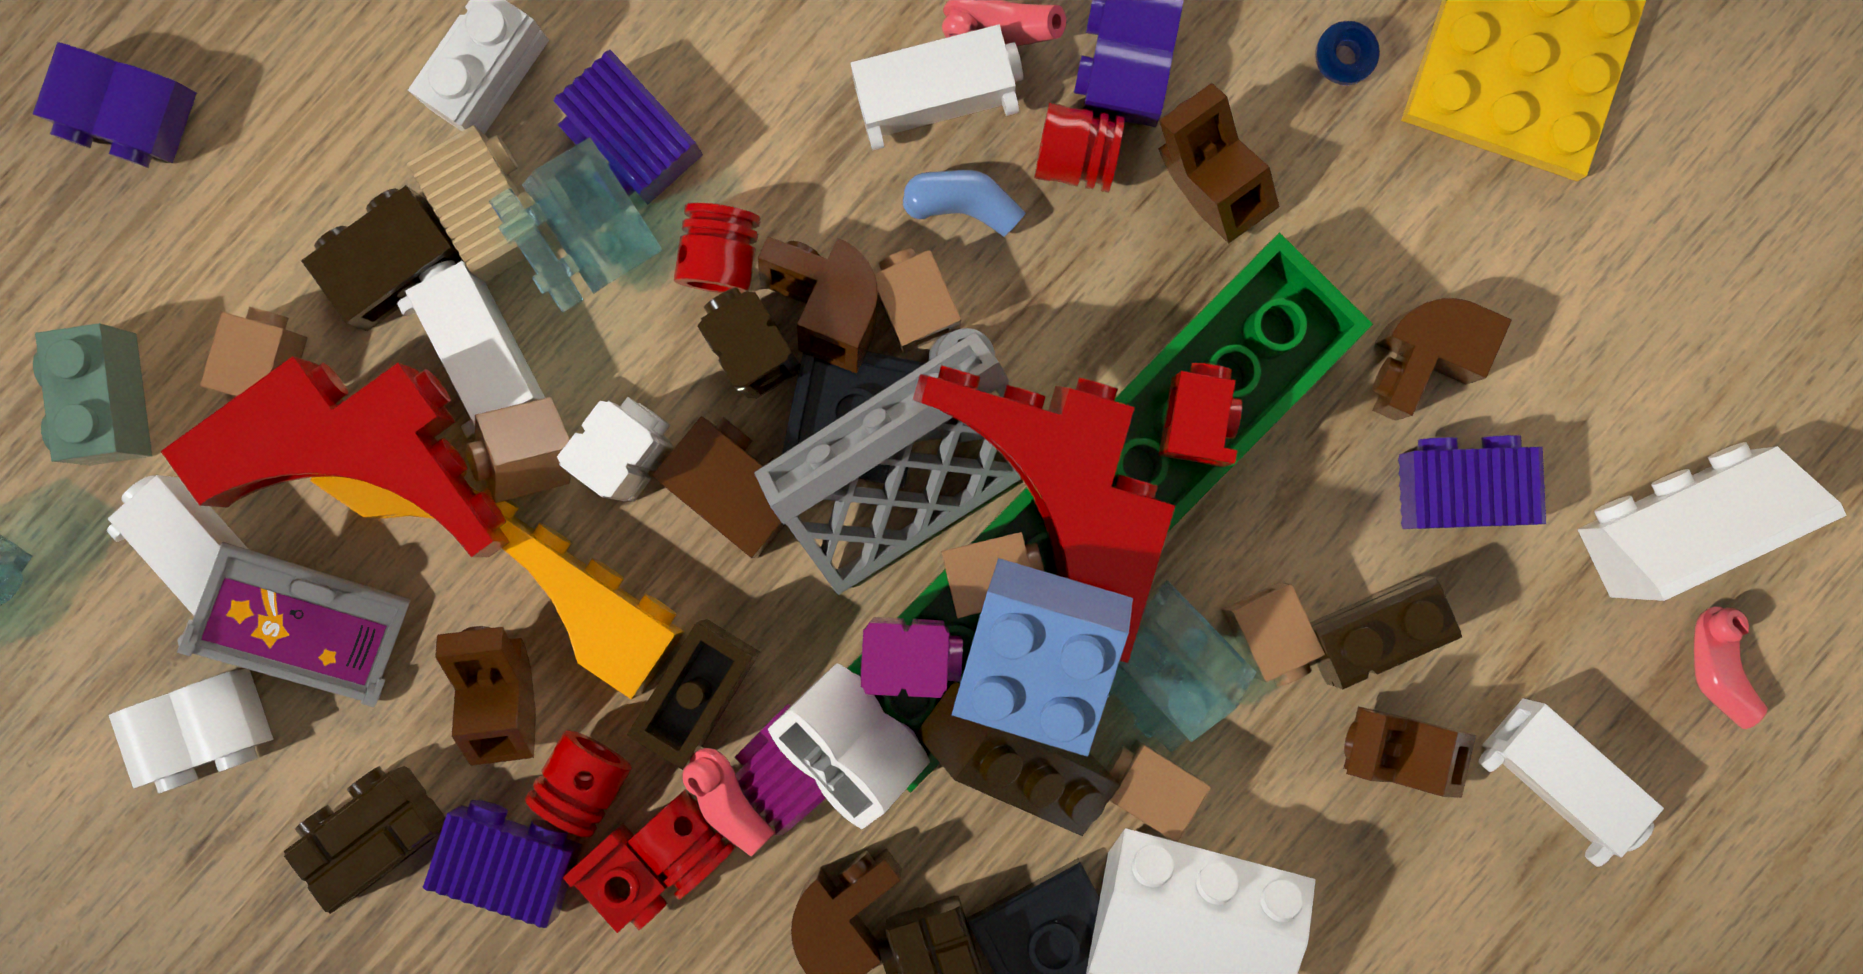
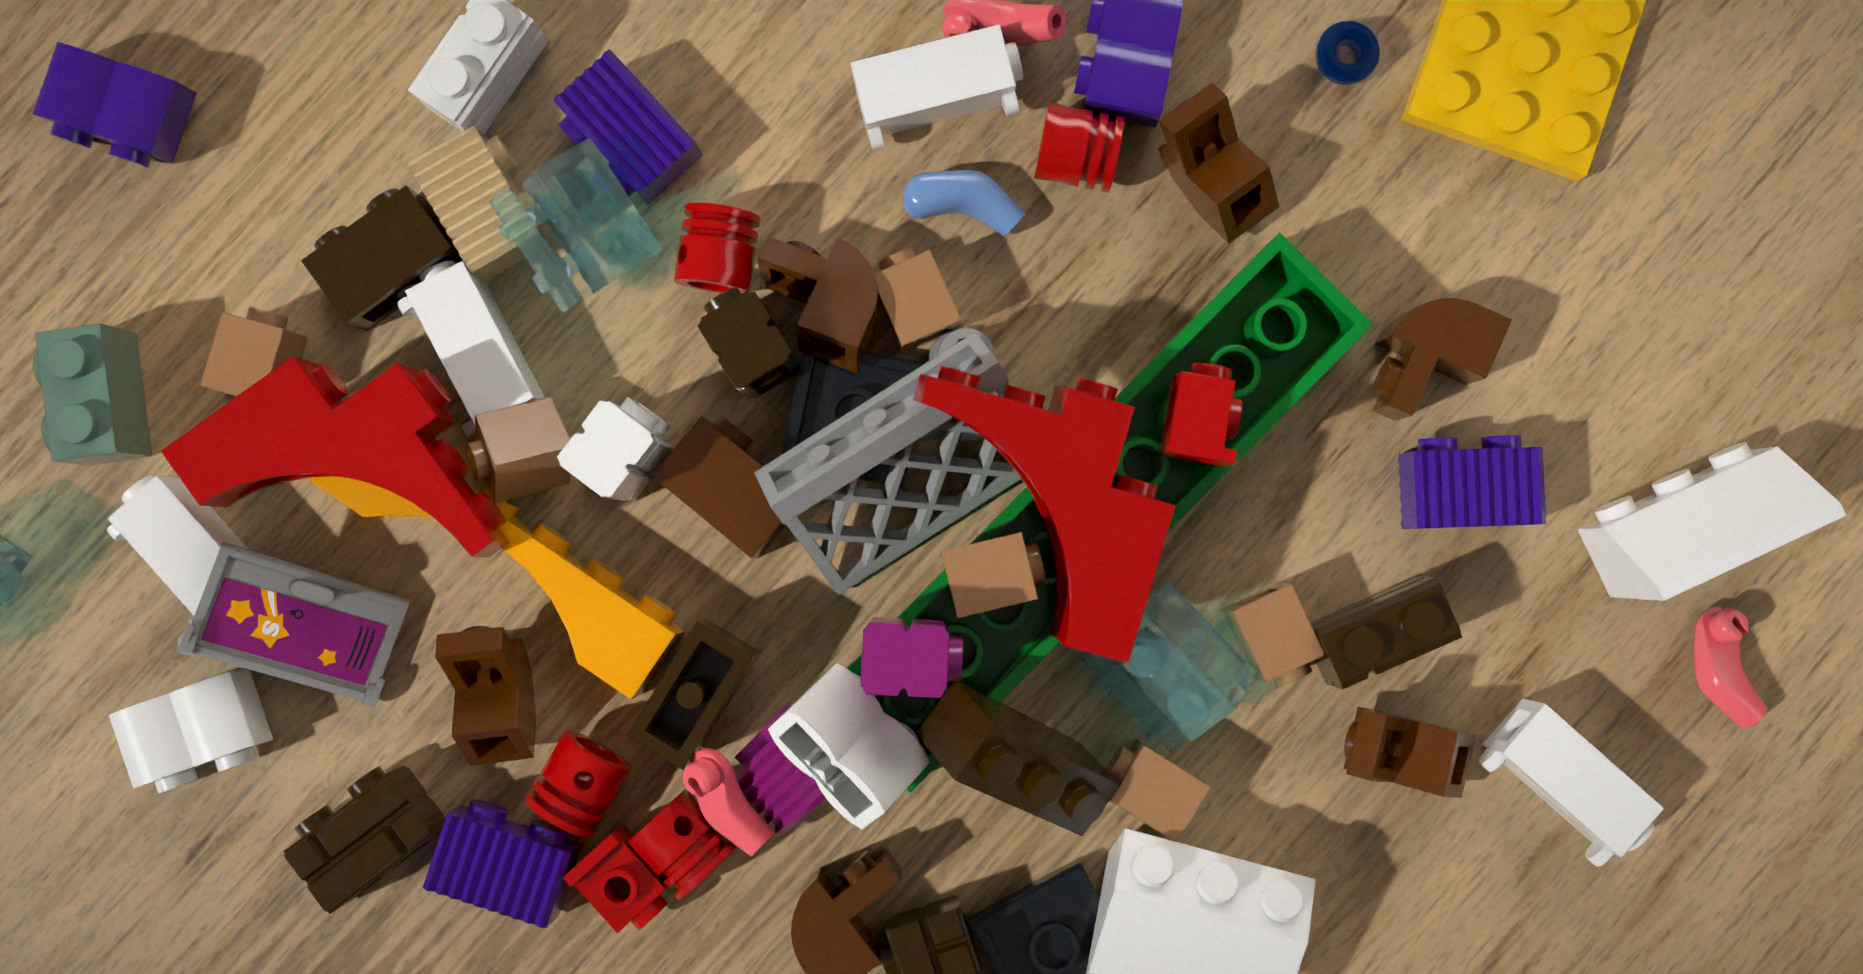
(1043, 657): medium blue brick -> none

